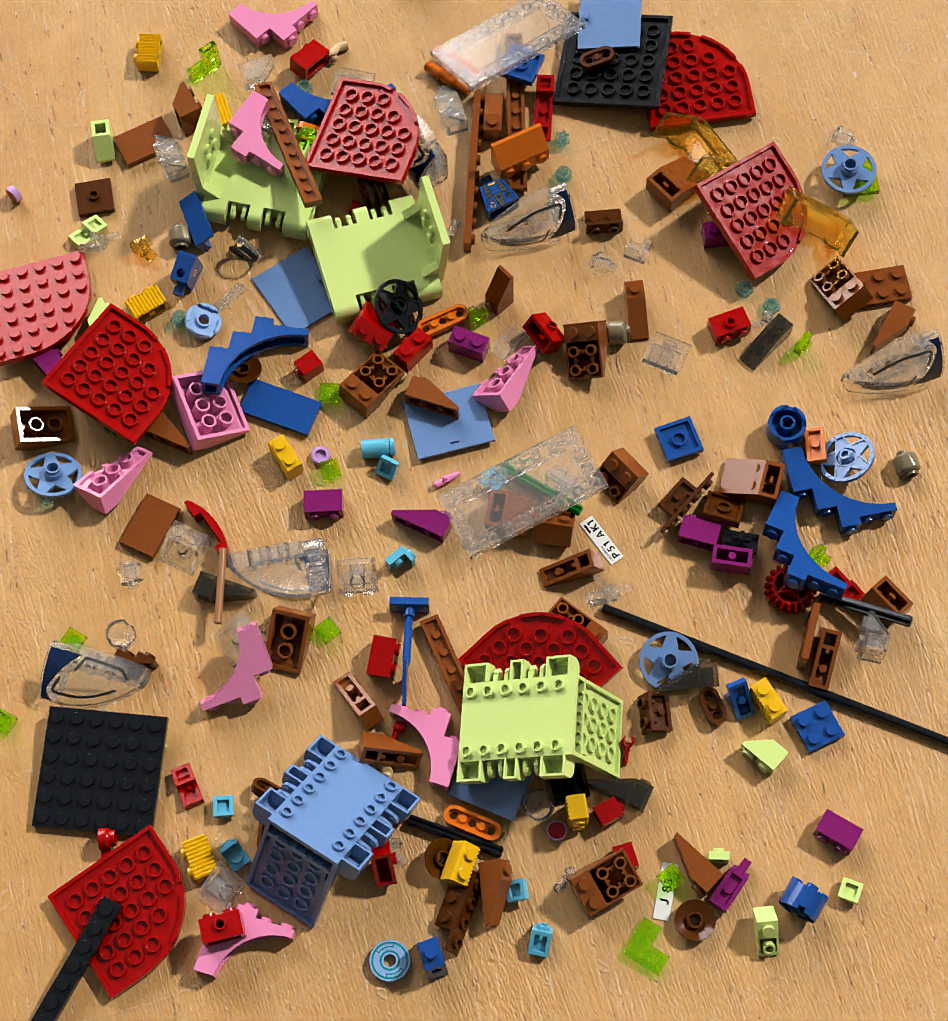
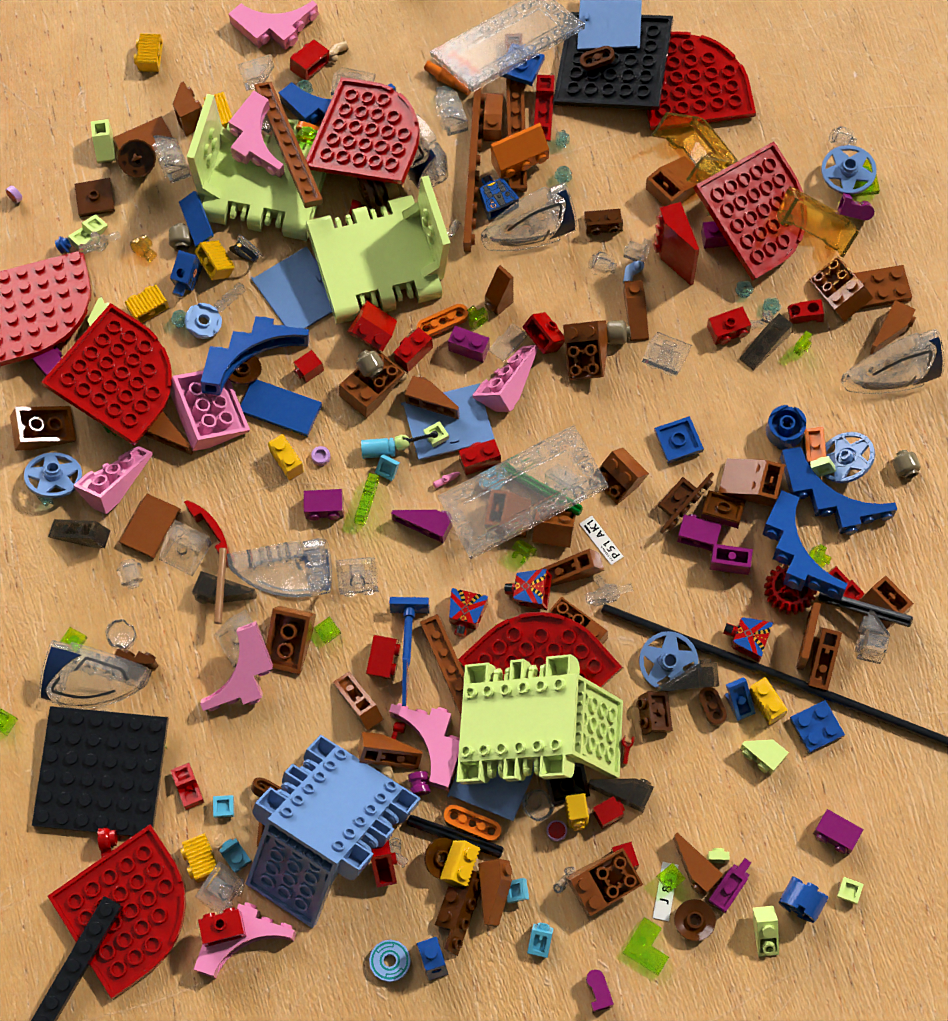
(63, 244): none -> blue plate
(80, 532): none -> clear smoke slope
(140, 148): none -> reddish brown wheel
(209, 62): clear neon green plate -> none
(214, 259): none -> yellow brick
(329, 393): clear neon green plate -> none
(330, 468): clear neon green plate -> none
(366, 499): none -> clear neon green beam
(370, 364): none -> dark tan head
(397, 558): medium azure bracket -> none
(398, 306): black wheel -> none
(403, 442): none -> hinge
(419, 783): none -> magenta wheel
(442, 434): none -> yellowish green plate
(466, 610): none -> torso
(479, 456): none -> red brick
(524, 549): none -> clear neon green tile
(531, 589): none -> torso
(596, 982): none -> magenta leg
(632, 269): none -> light blue arm
(676, 241): none -> red slope
(740, 539): black hips -> none
(749, 636): none -> torso
(806, 312): none -> red leg
(823, 466): none -> yellowish green plate
(855, 209): none -> magenta leg

